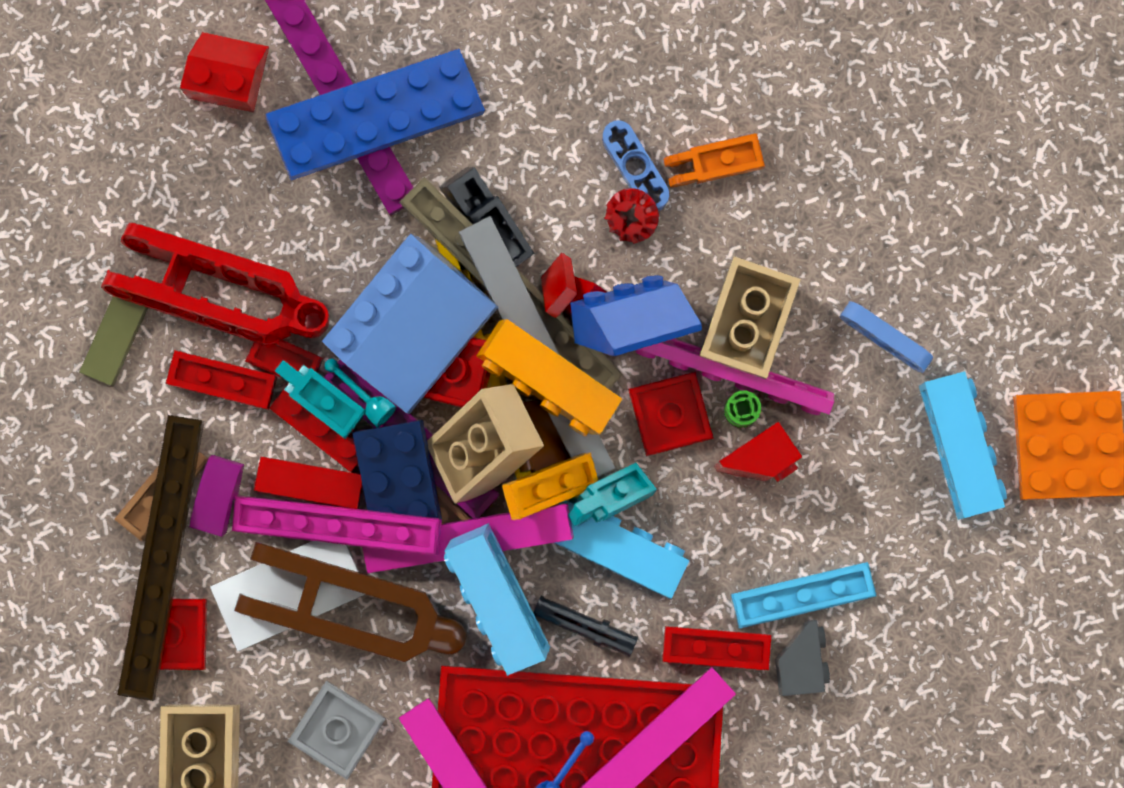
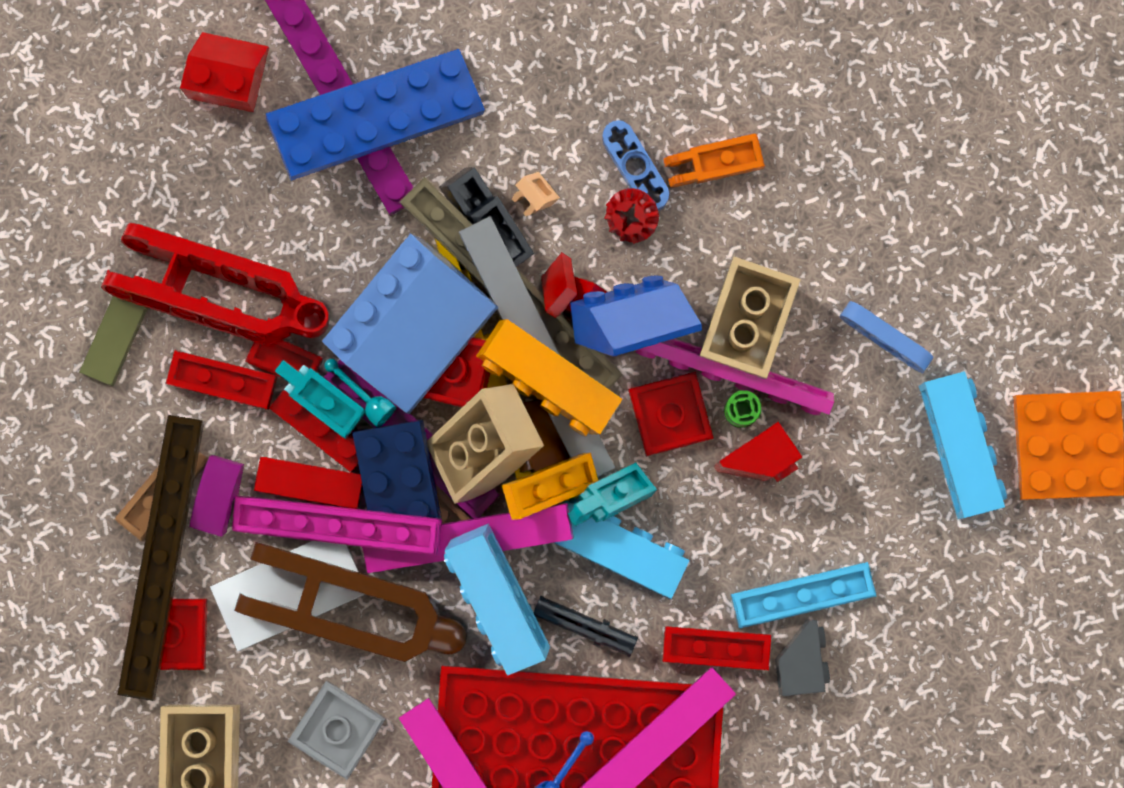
(536, 191): none -> light nougat tile

